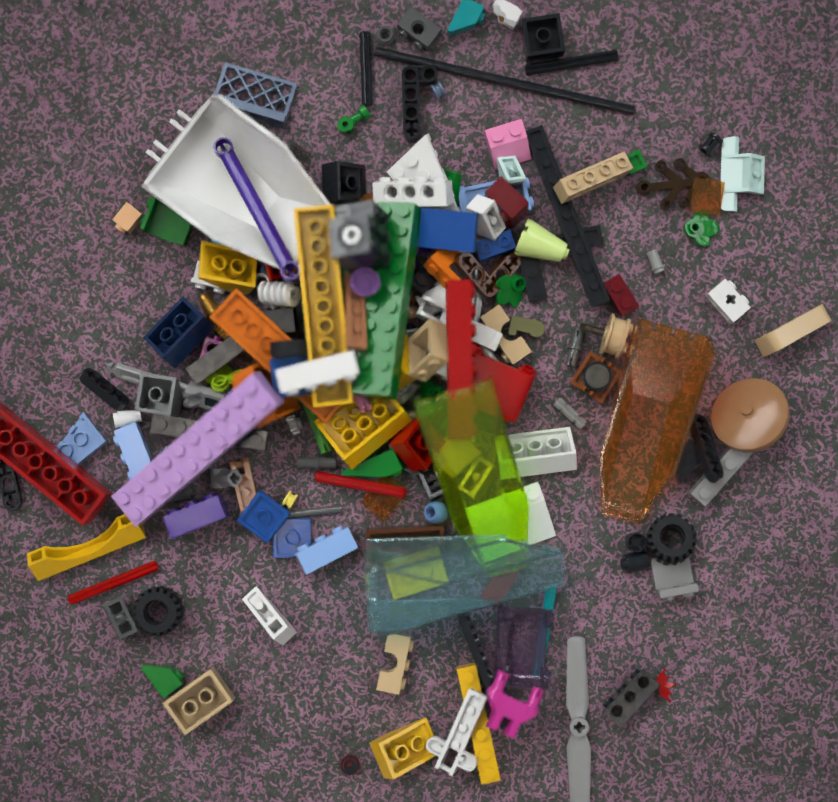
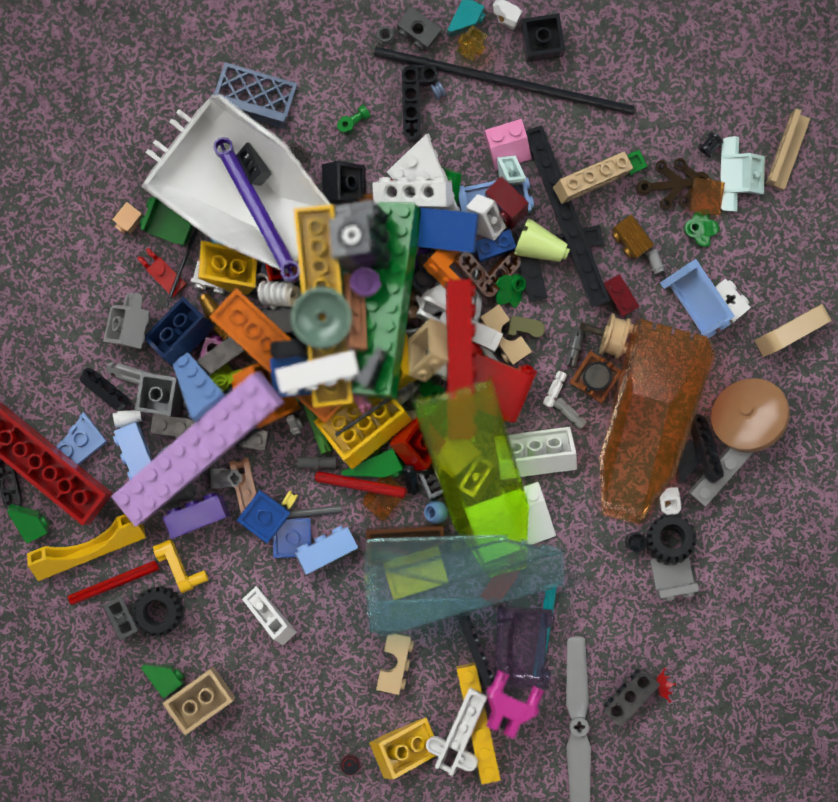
(28, 522): none -> green slope
(127, 323): none -> light grey hinge
(162, 272): none -> red hinge
(168, 551): none -> yellow beam
(181, 267): none -> black piece
(197, 387): none -> medium blue wing
(261, 171): none -> black slope
(306, 317): none -> sand green dish
(366, 69): black axle -> none
(371, 371): none -> slope
(372, 410): none -> black piece
(410, 479): none -> black axle
(472, 43): none -> clear yellow brick
(555, 389): none -> white axle
(571, 62): black axle -> none
(632, 237): none -> pearl gold brick
(635, 561): black brick -> none
(670, 501): none -> white rock
(700, 298): none -> light blue panel
(788, 150): none -> tan fence

